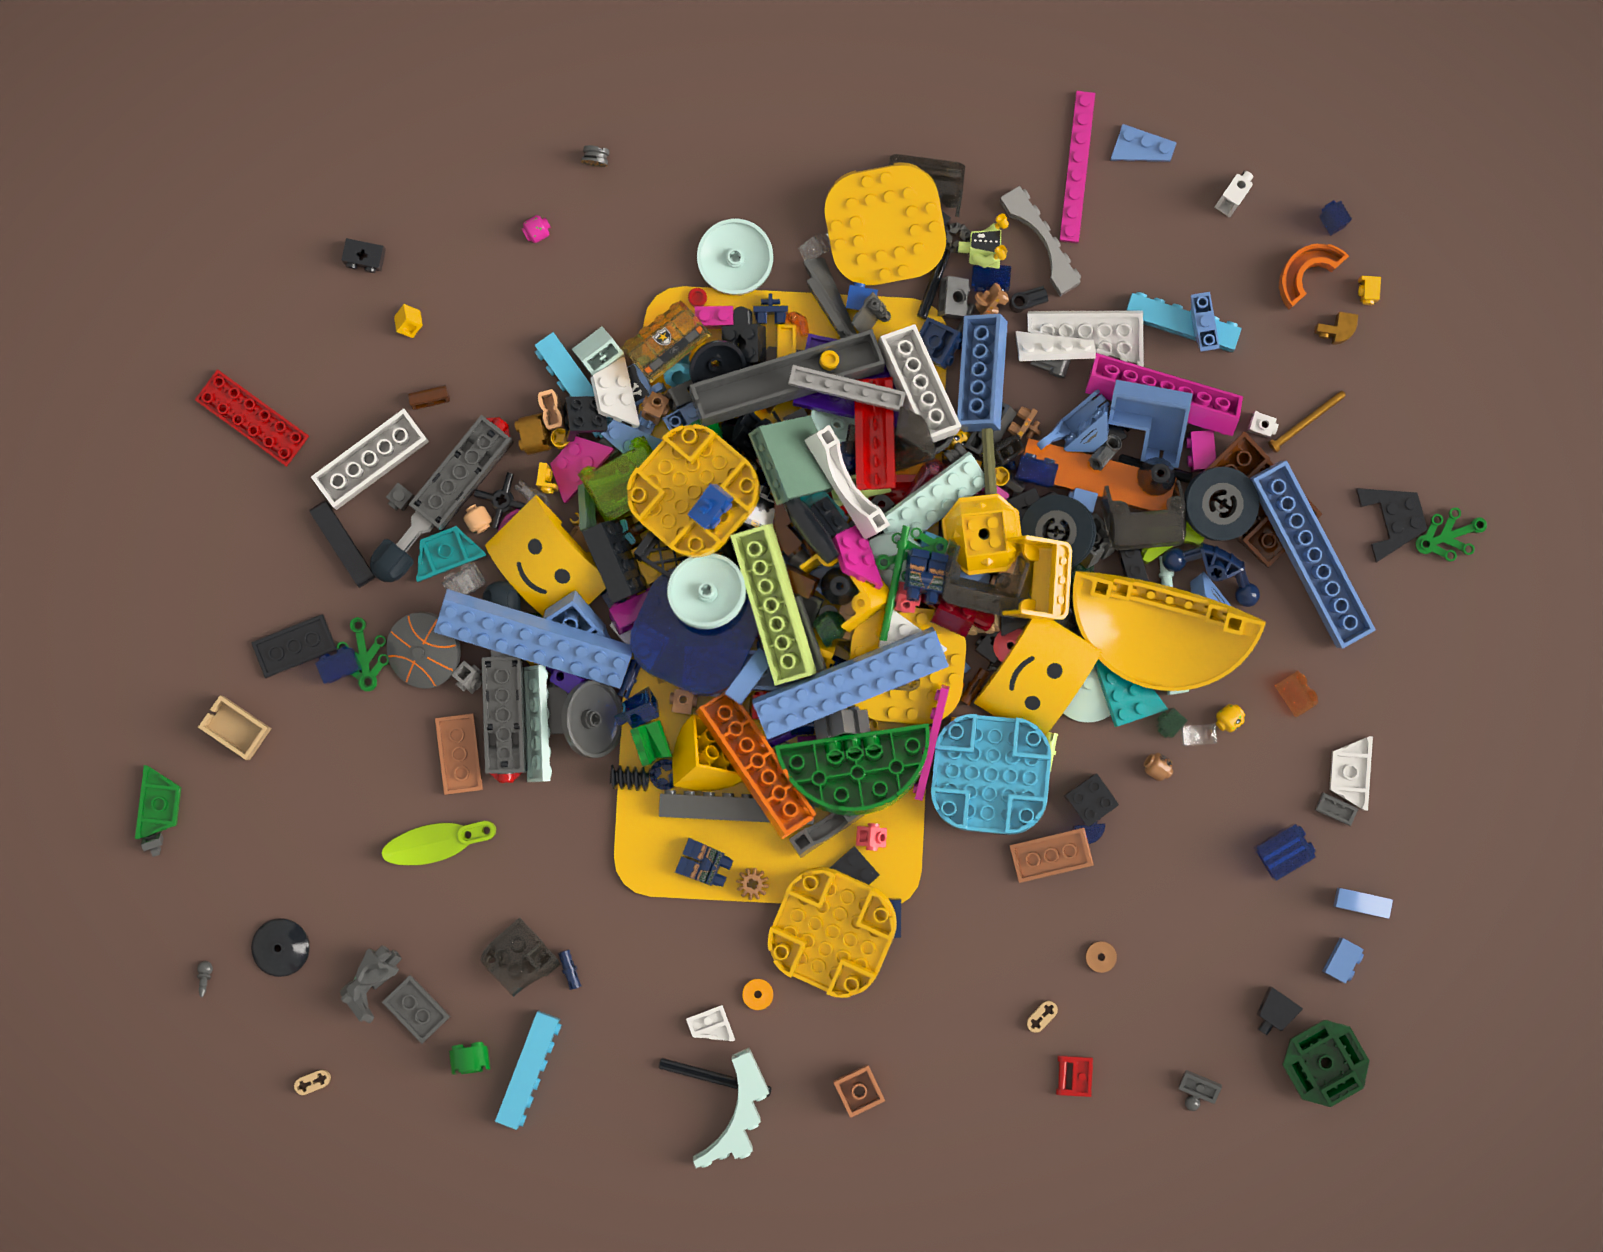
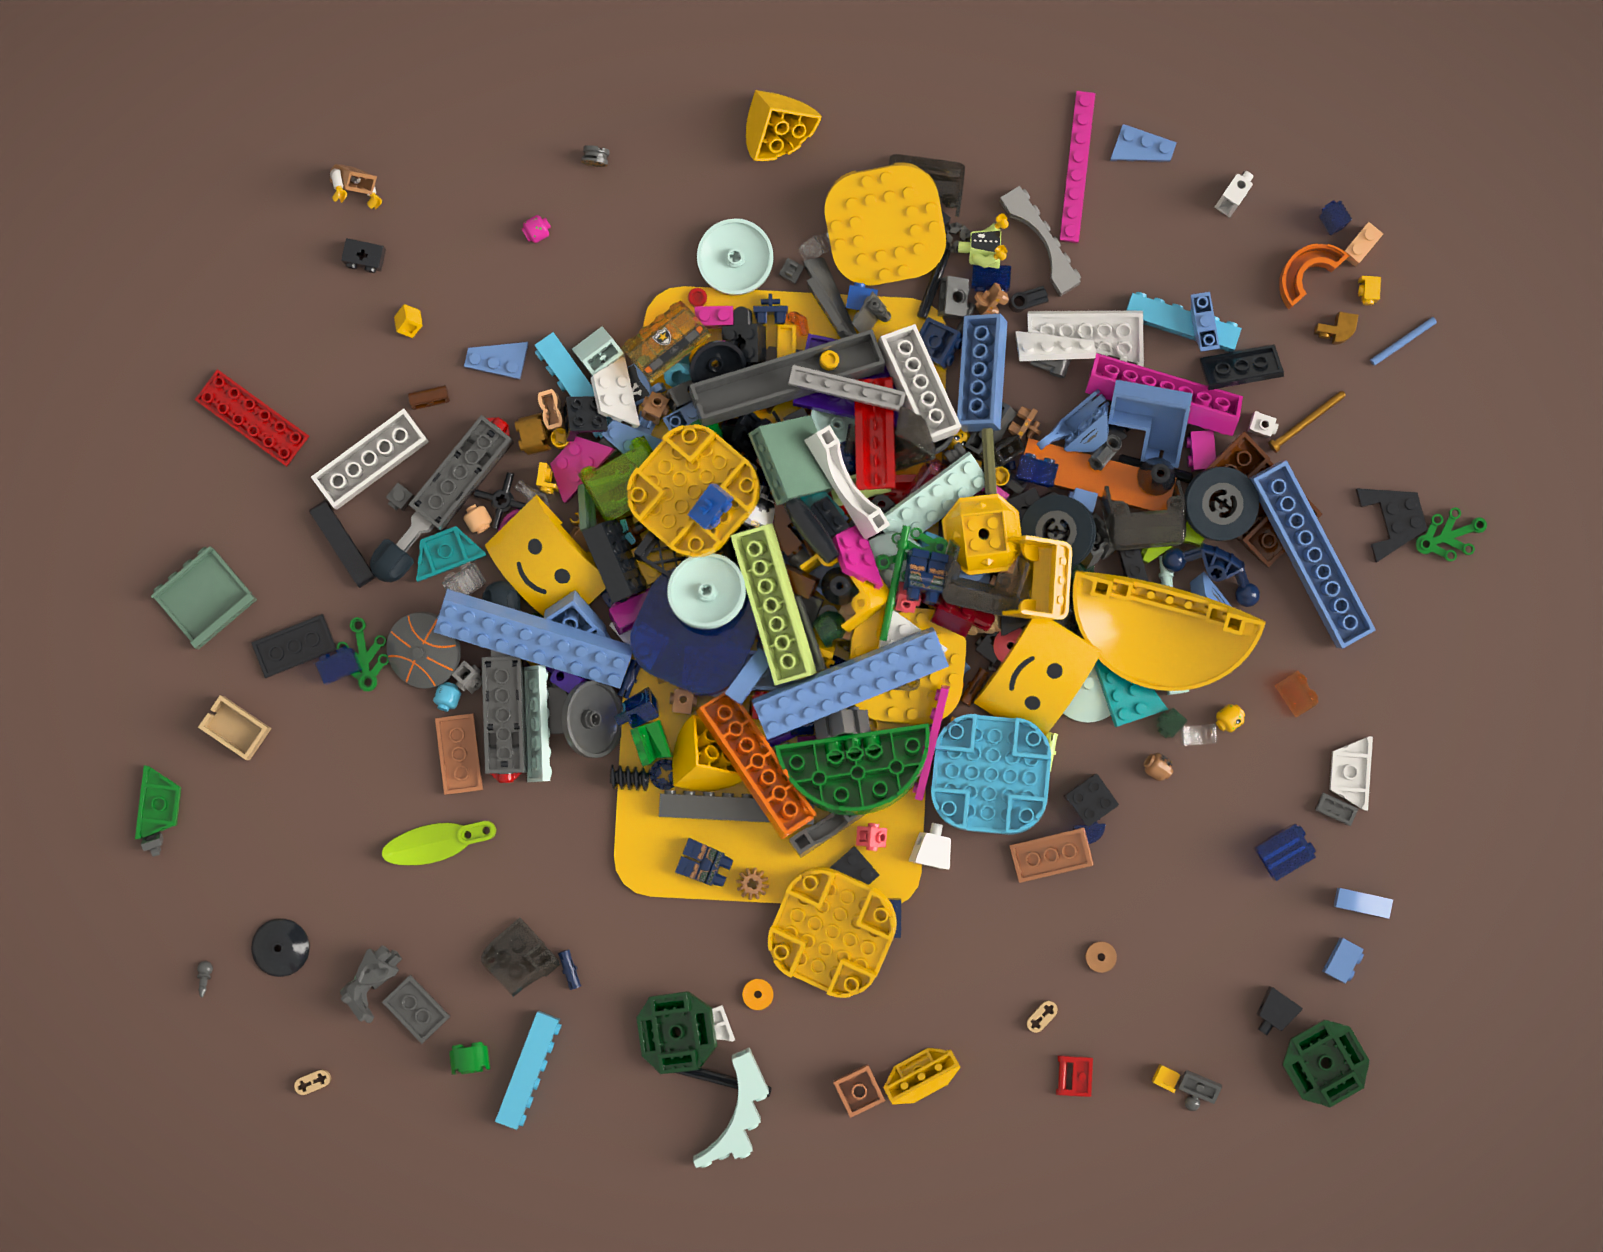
(203, 596): none -> sand green panel
(354, 180): none -> torso
(447, 696): none -> medium azure head
(498, 359): none -> medium blue wing
(658, 1038): none -> dark green piece
(778, 125): none -> yellow brick
(791, 271): none -> dark grey tile
(921, 1075): none -> yellow wedge
(932, 849): none -> white torso
(1166, 1078): none -> yellow panel
(1241, 367): none -> black tile
(1362, 243): none -> light nougat brick
(1403, 341): none -> medium blue bar

